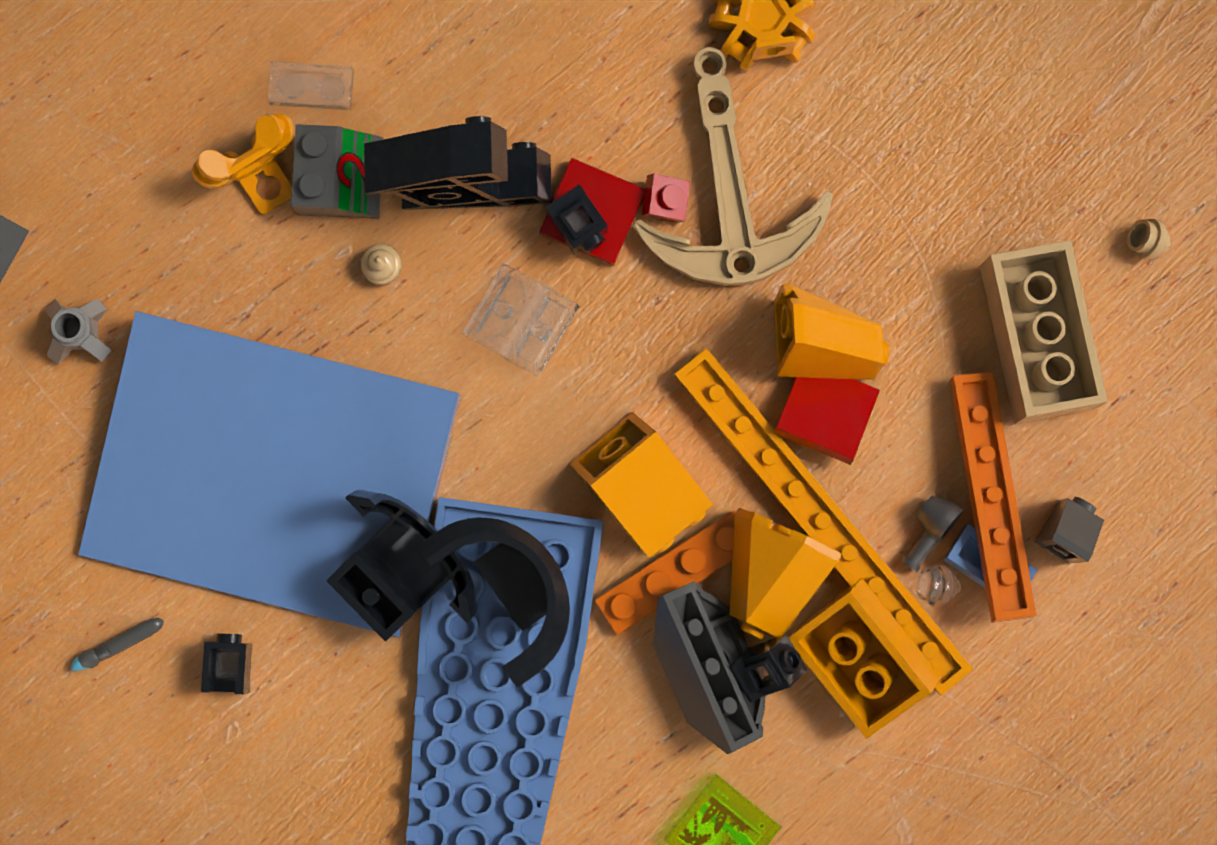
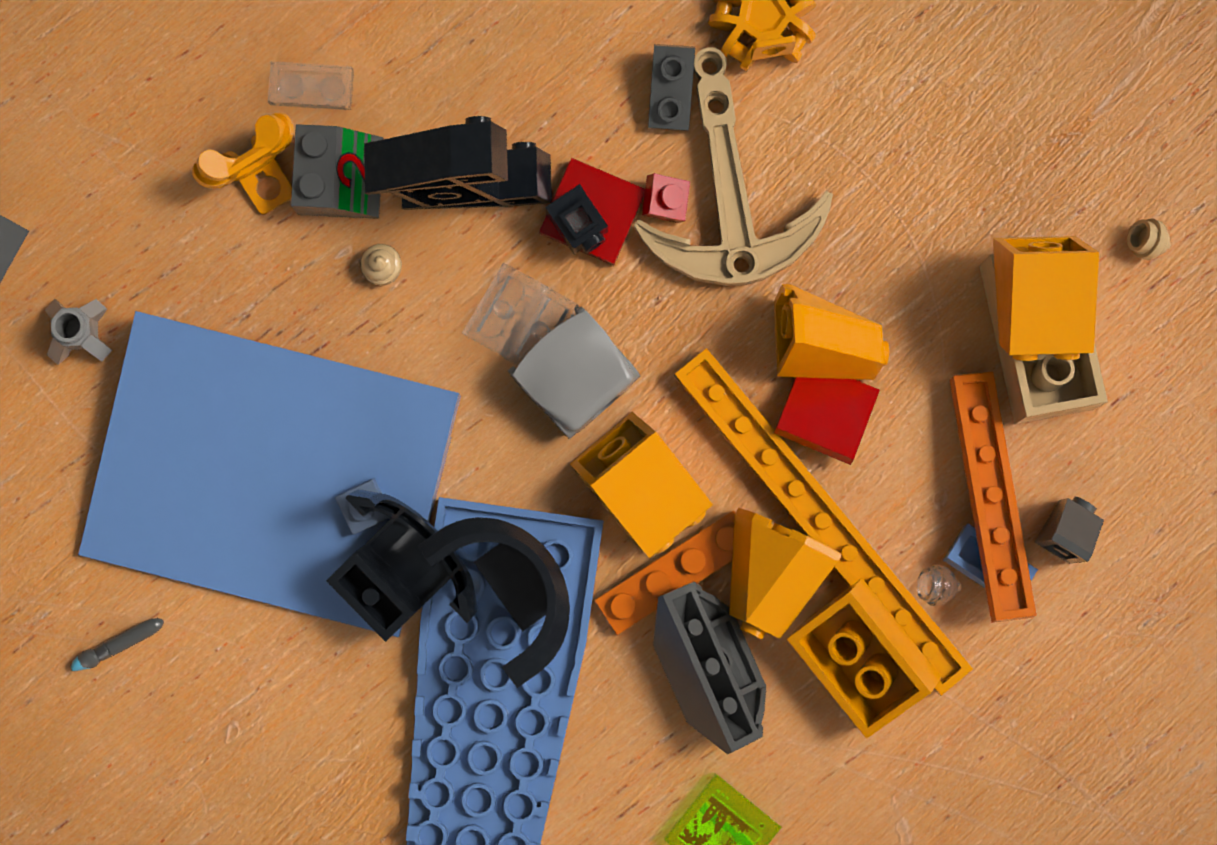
(226, 665): black window -> none
(353, 518): none -> sand blue plate
(574, 373): none -> light grey piece
(671, 86): none -> dark grey plate
(768, 667): black window -> none
(937, 518): flat silver bar -> none
(1046, 296): none -> light orange slope

